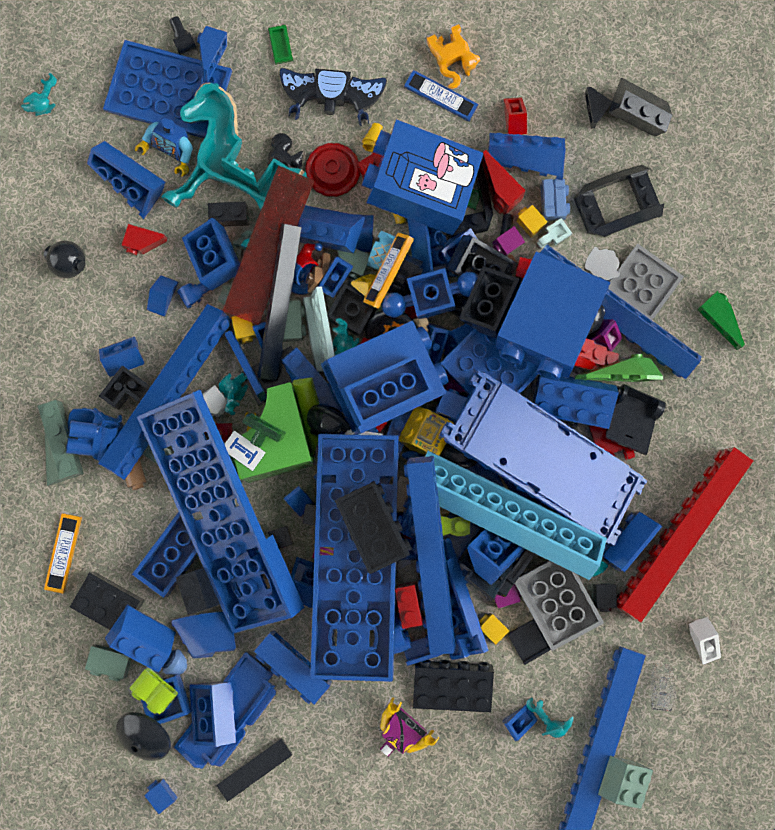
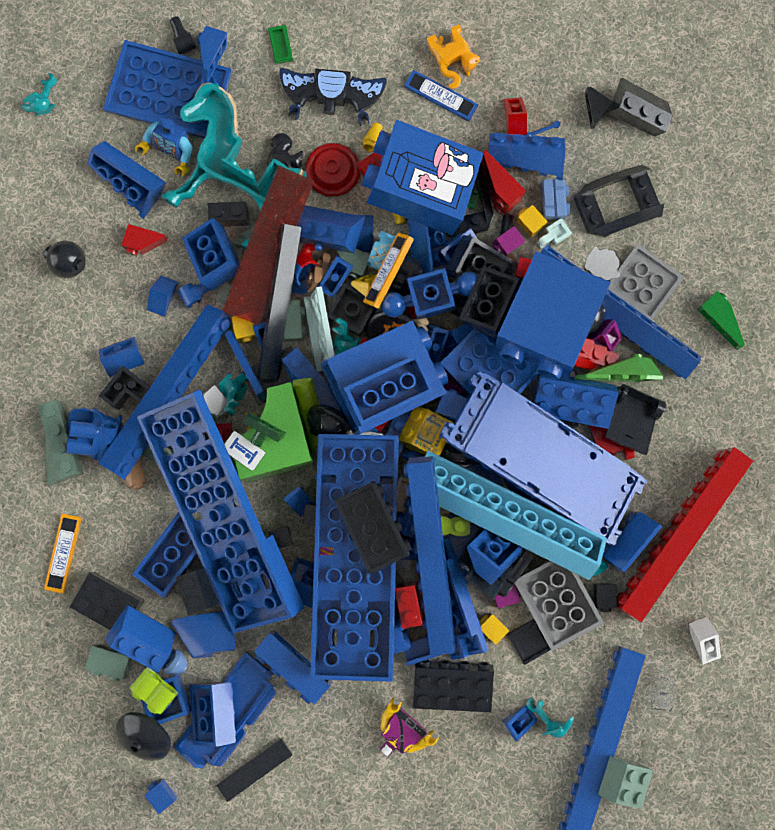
(556, 124): none -> blue hinge

